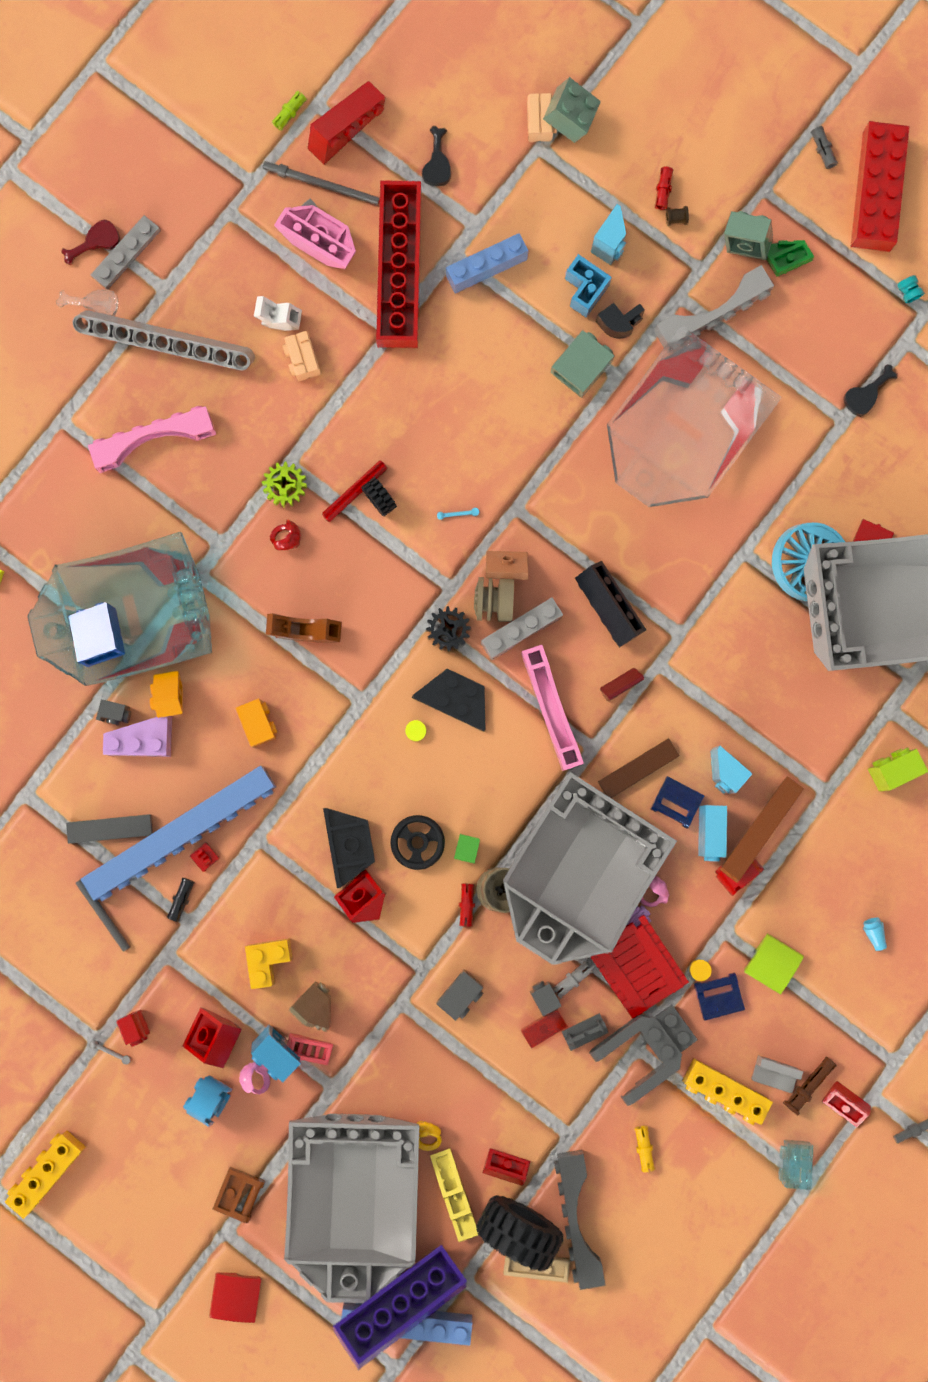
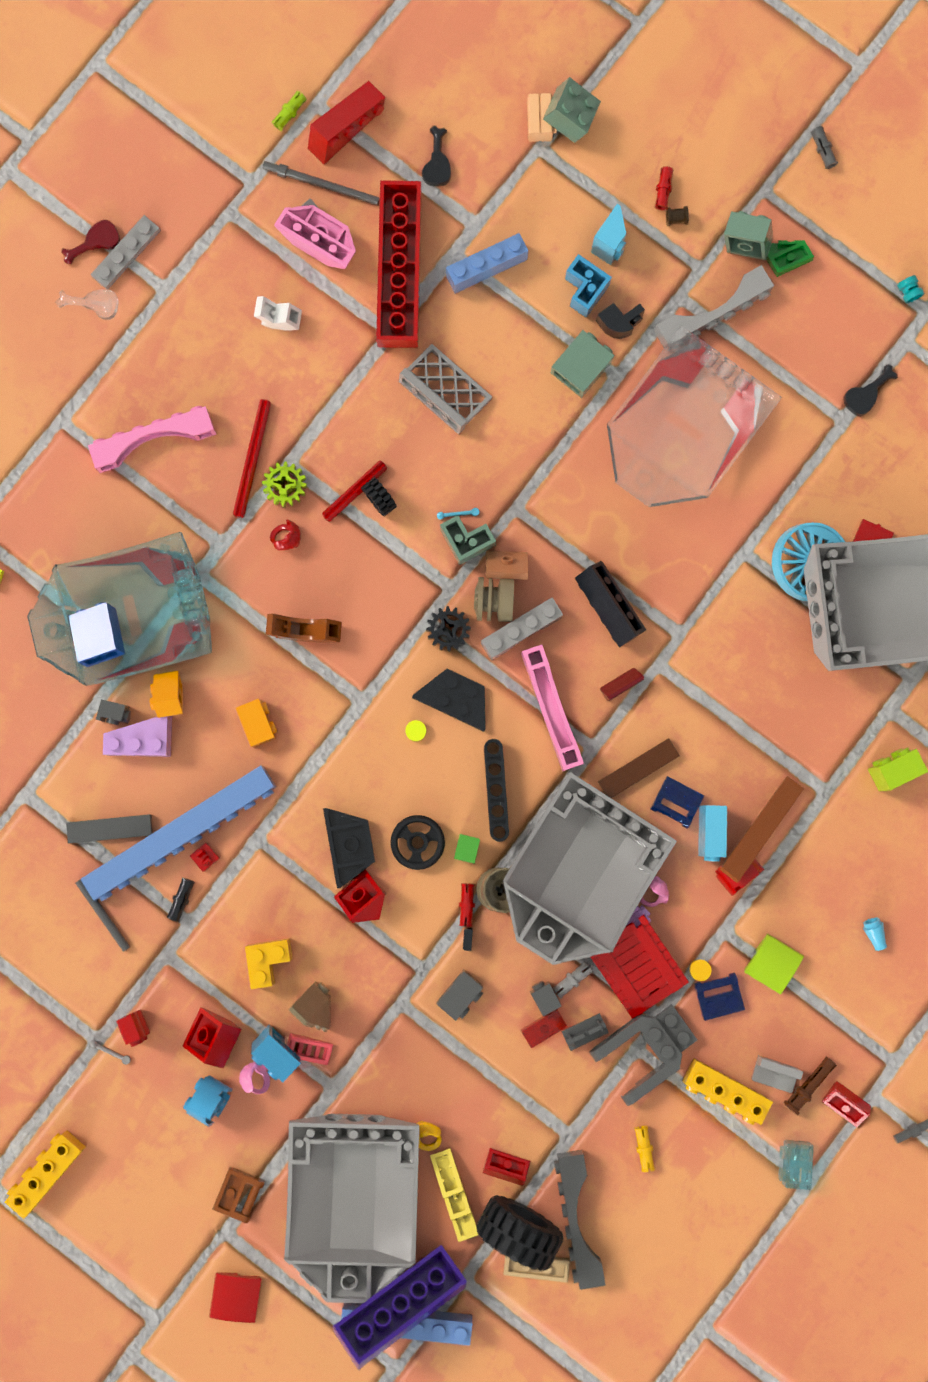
(154, 340): light grey beam -> none
(251, 458): none -> red axle
(302, 356): light nougat brick -> none
(431, 398): none -> light grey fence
(465, 544): none -> sand green brick
(467, 940): none -> black tile
(499, 780): none -> black beam
(727, 771): medium azure slope -> none
(880, 186): red brick -> none

